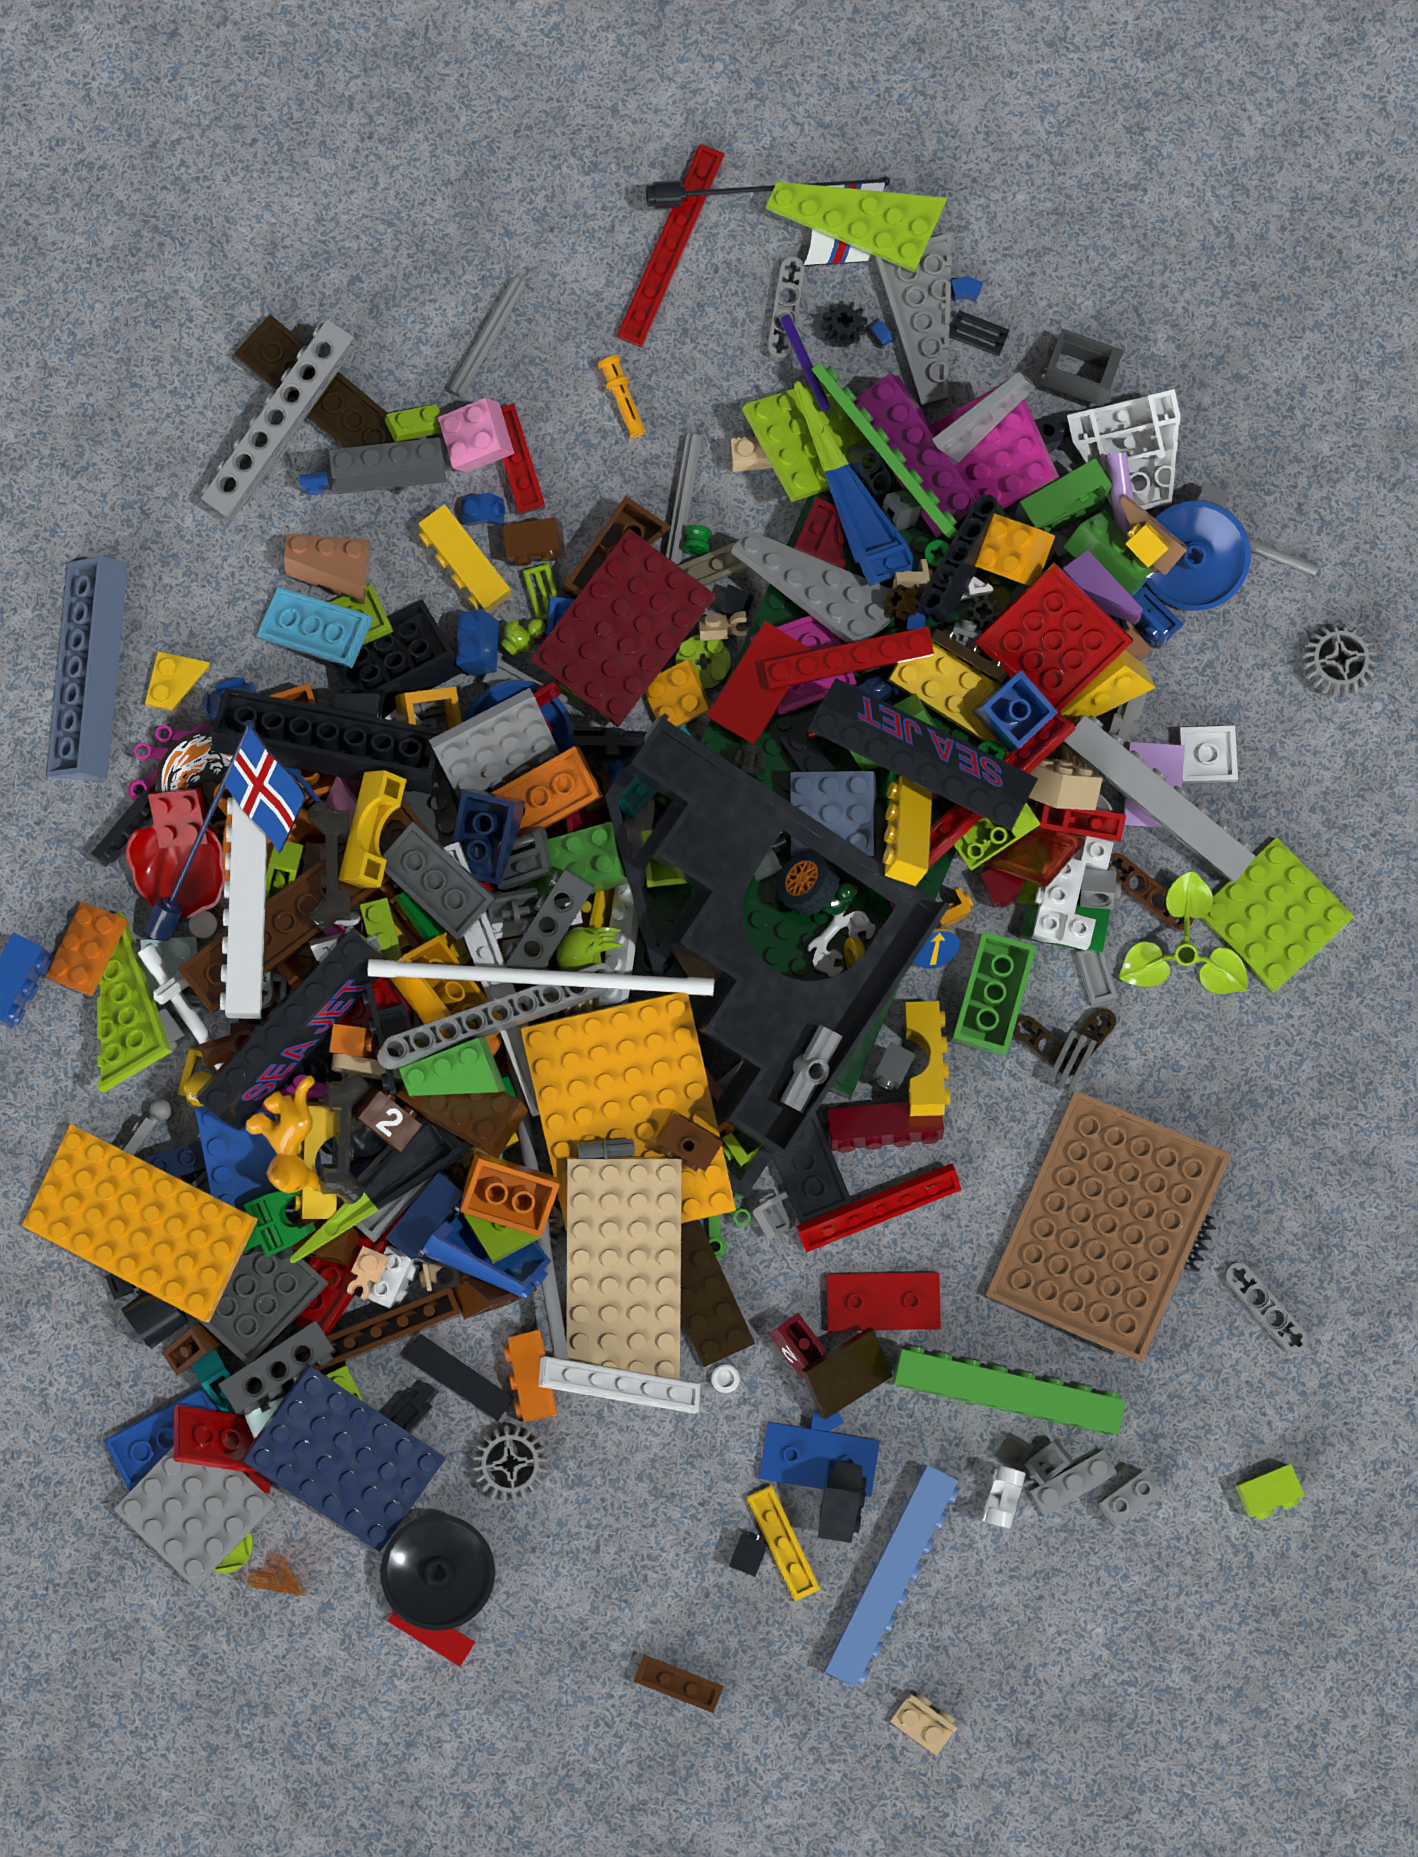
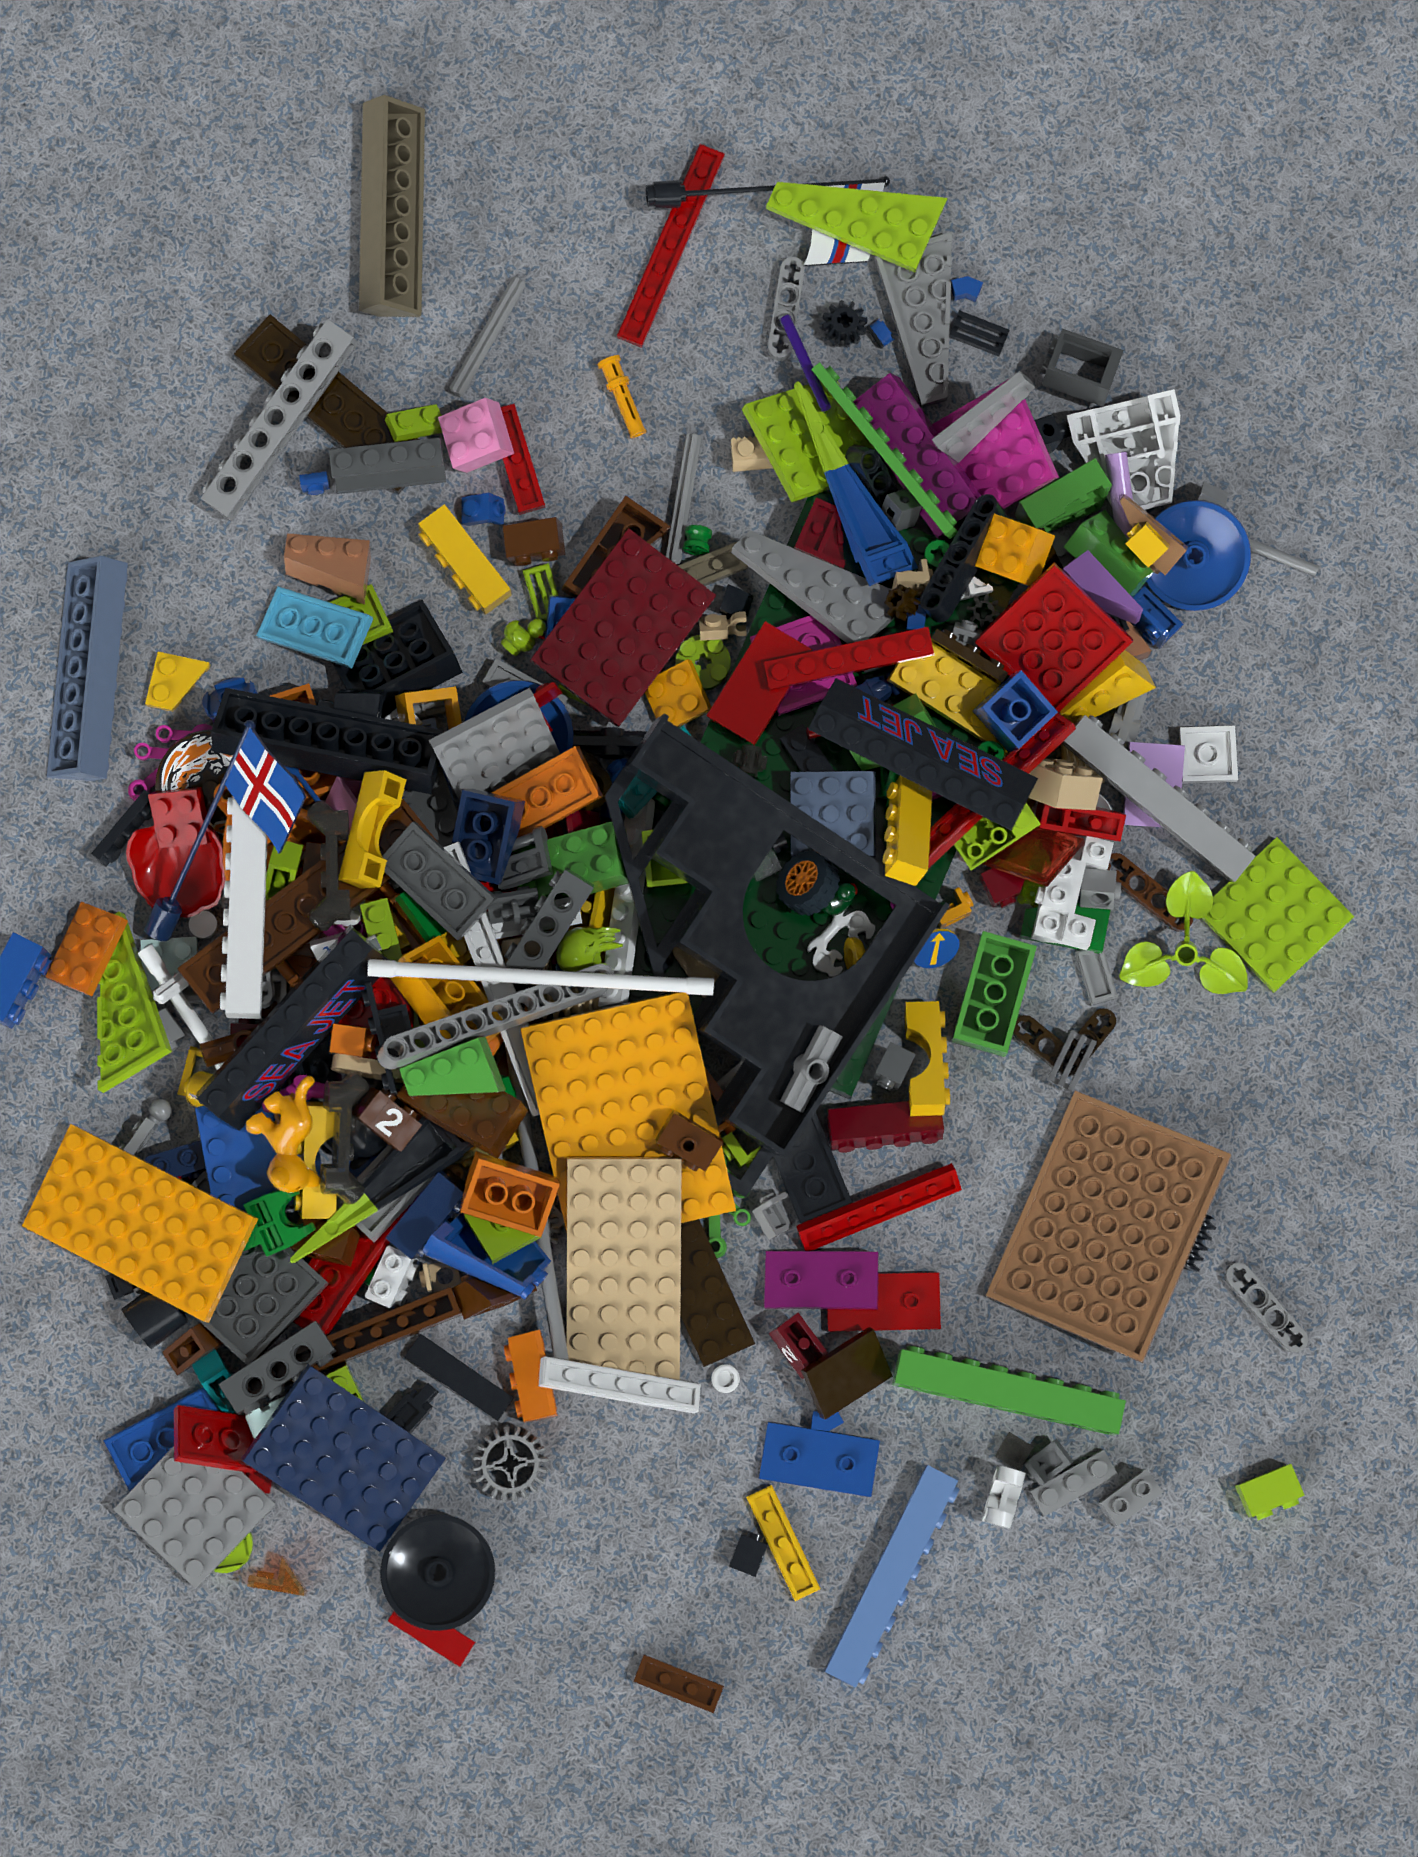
(369, 1268): light nougat plate -> none
(391, 208): none -> dark tan slope
(477, 642): blue brick -> none
(606, 1148): dark grey axle -> none
(821, 1280): none -> magenta plate
(842, 1501): black brick -> none
(923, 1723): tan bracket -> none
(1351, 657): light grey gear -> none

